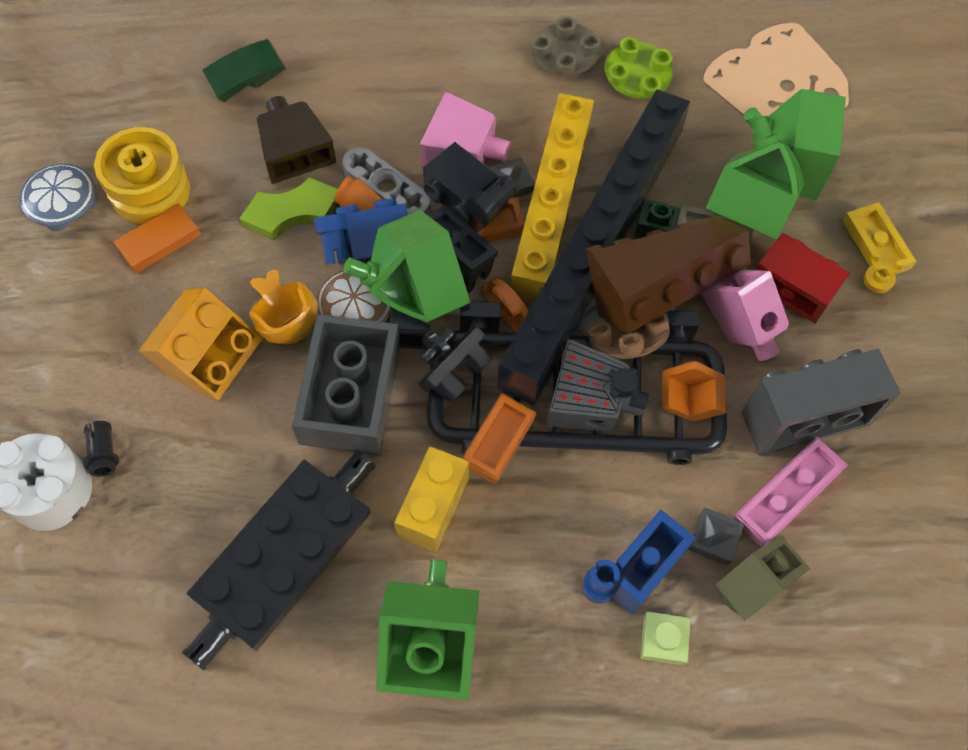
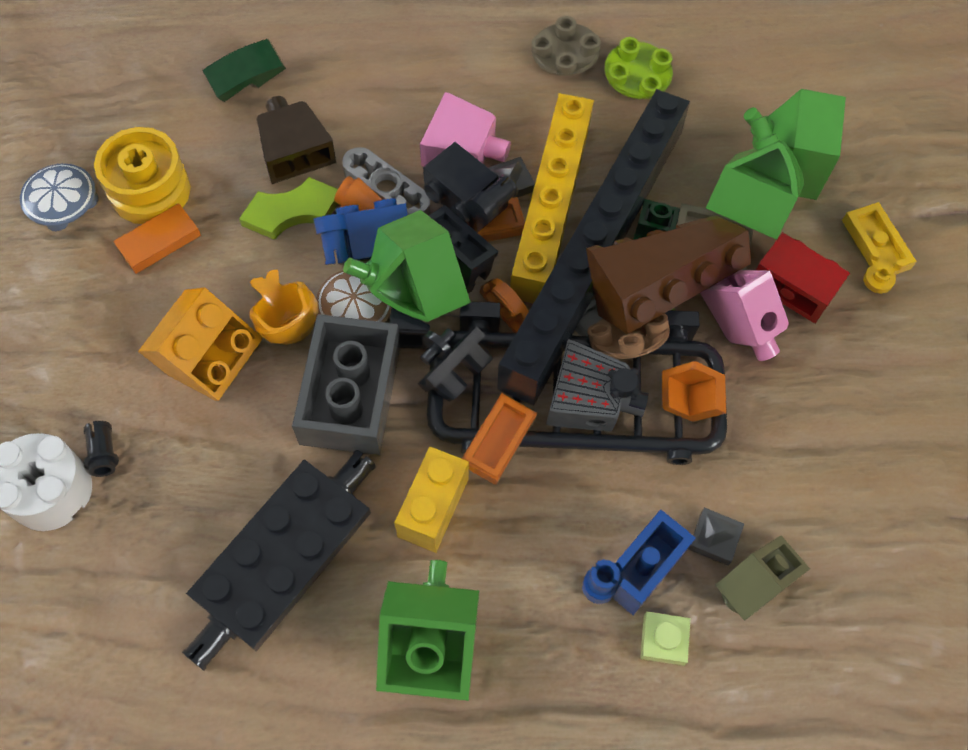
(765, 66): light nougat piece -> none
(789, 492): bright pink tile -> none
(819, 400): dark grey brick -> none

